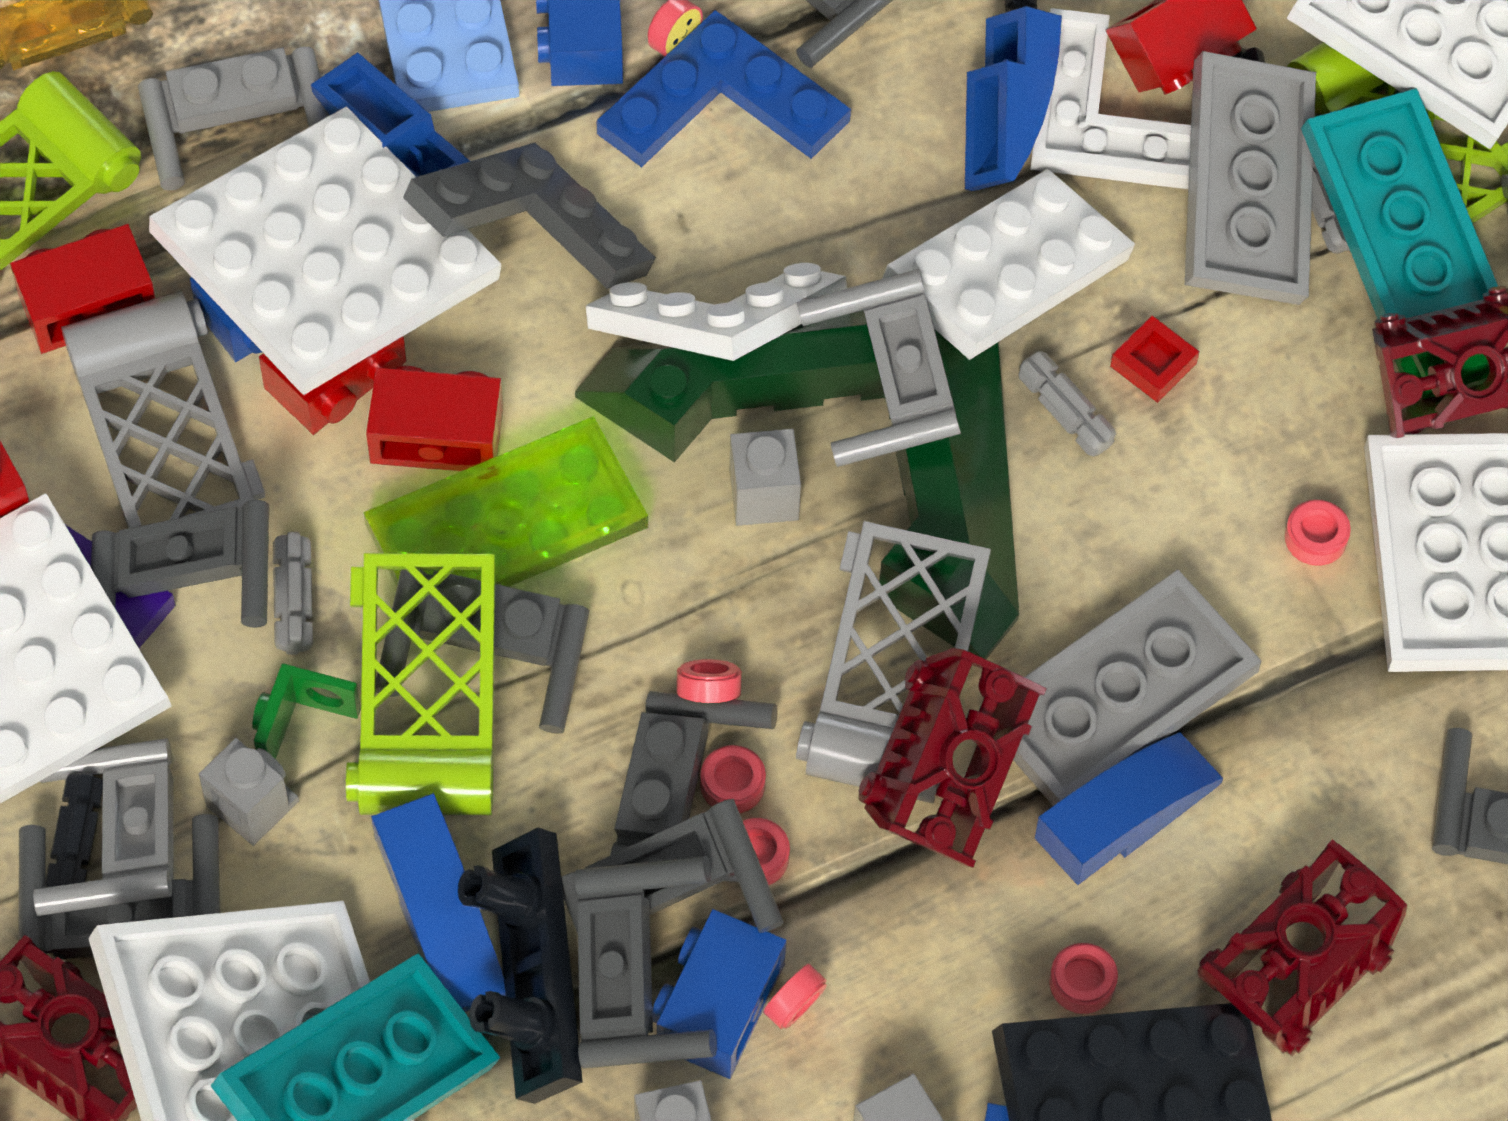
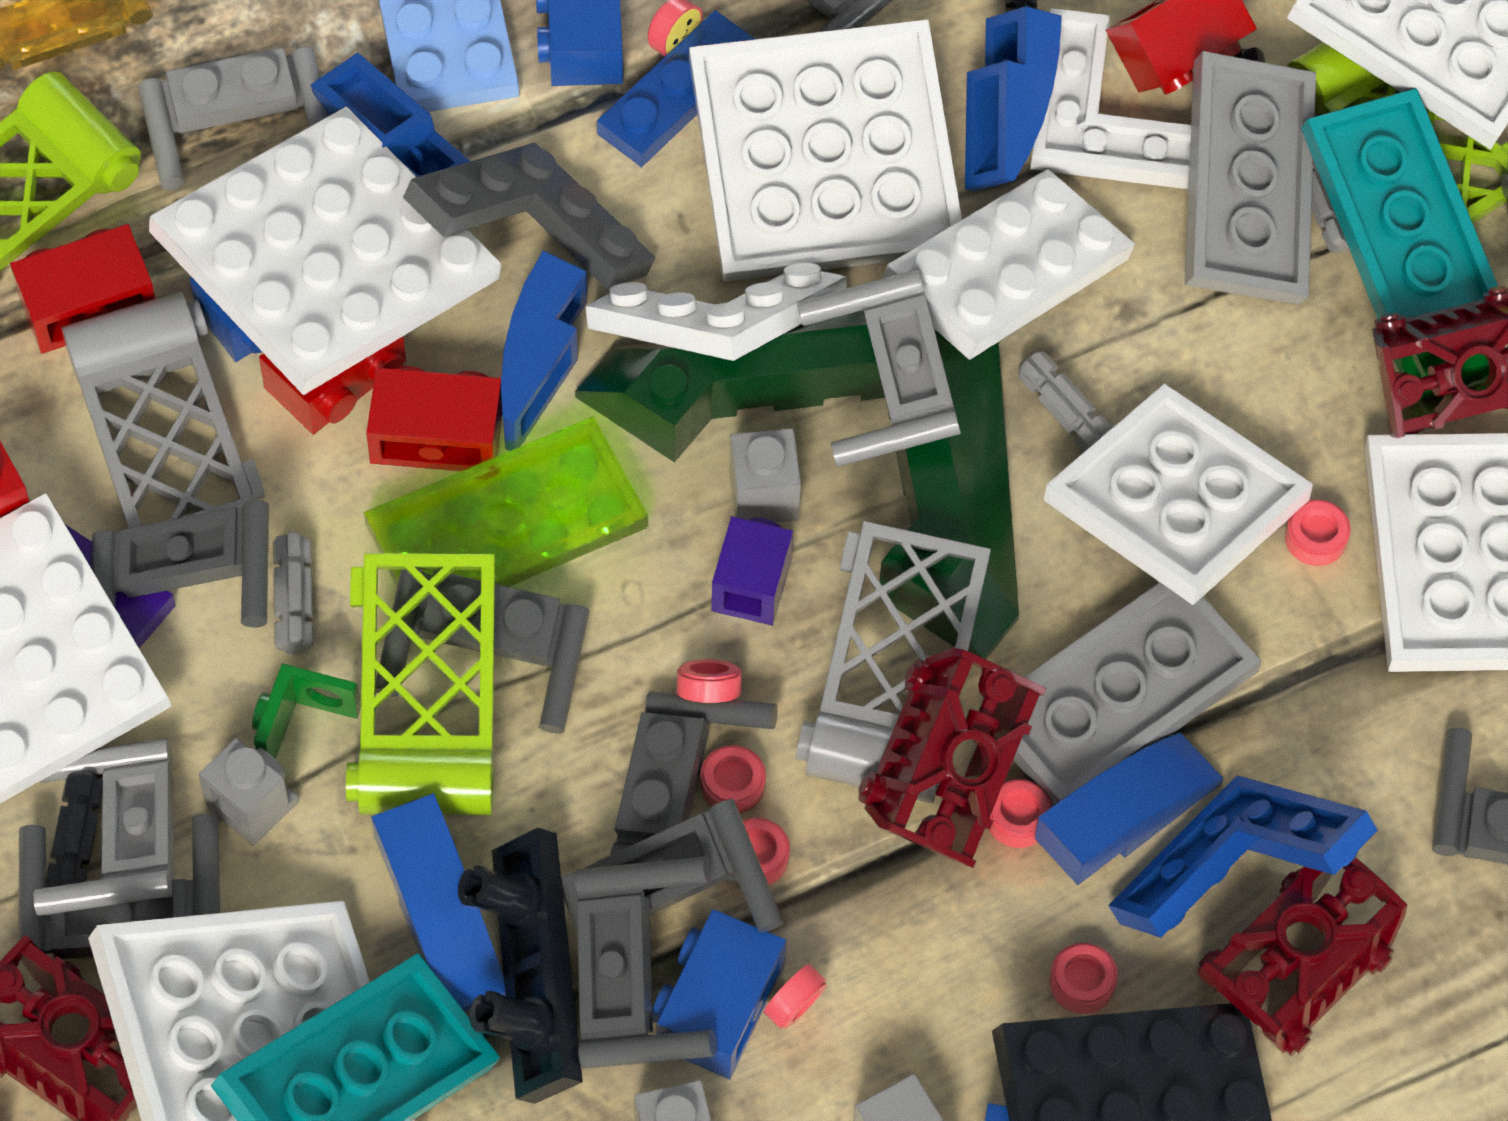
(540, 344): none -> blue slope
(752, 570): none -> dark purple brick
(823, 148): none -> white plate
(1018, 812): none -> coral tile
(1154, 359): red tile -> none
(1178, 493): none -> white plate
(1240, 819): none -> blue plate

